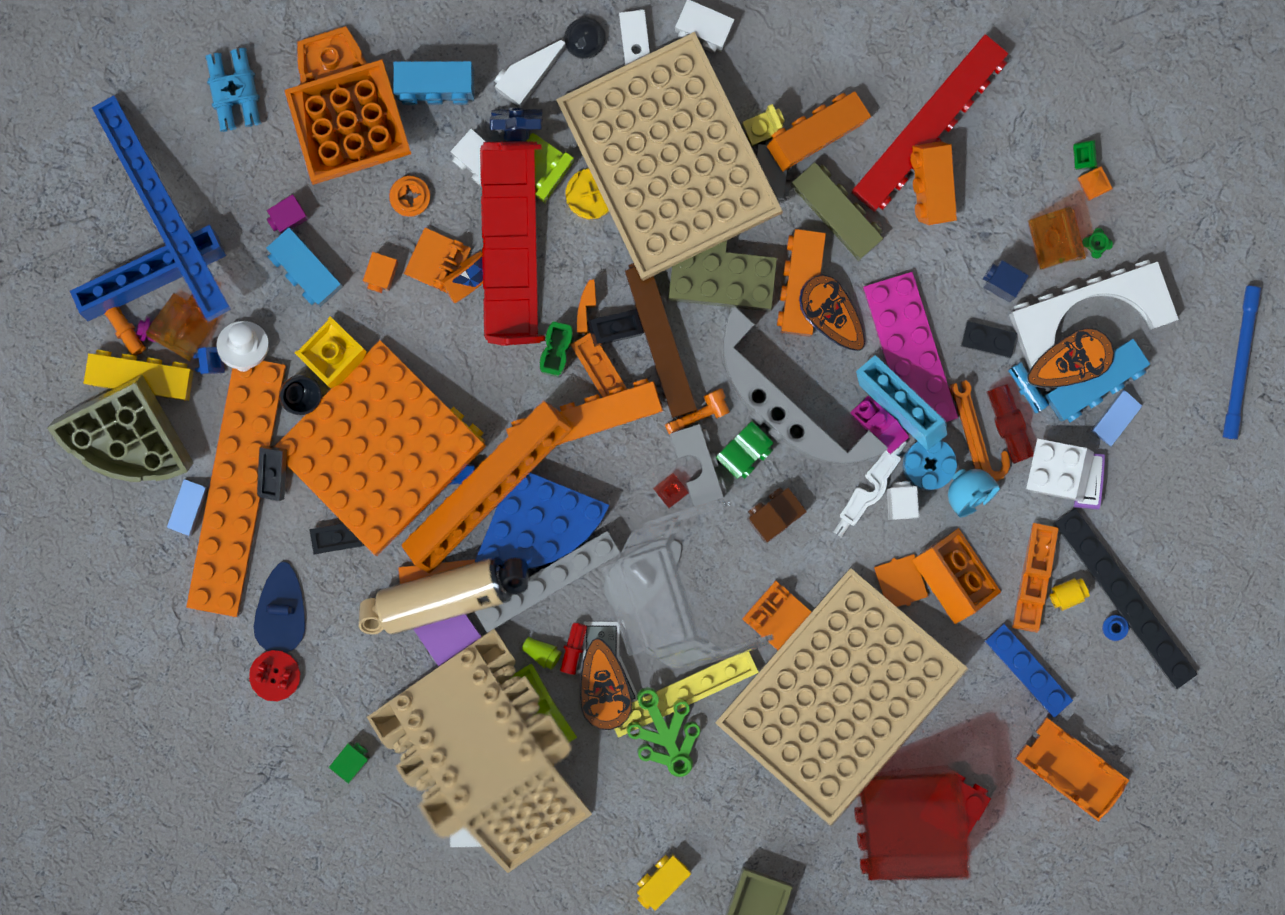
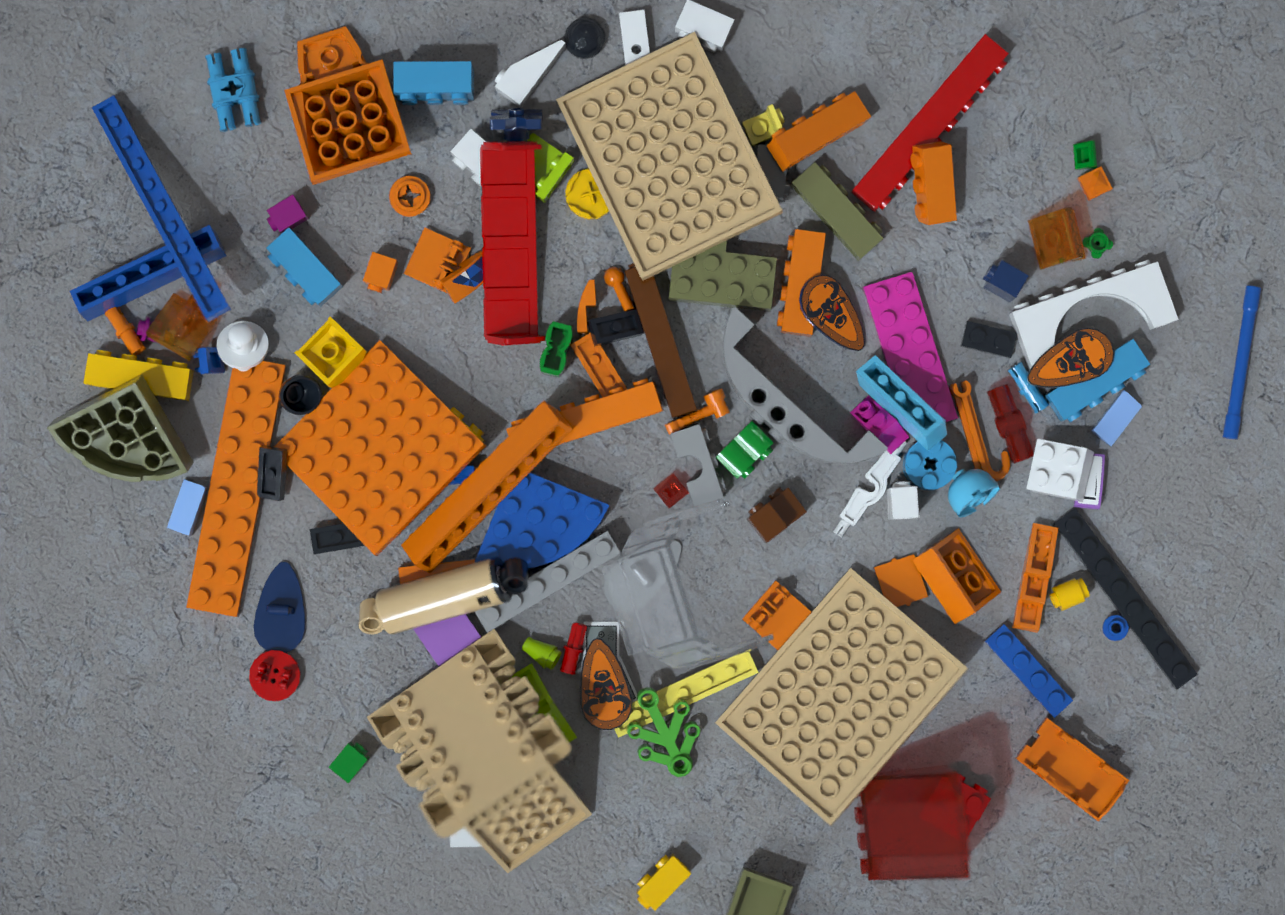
(614, 278): none -> orange bar

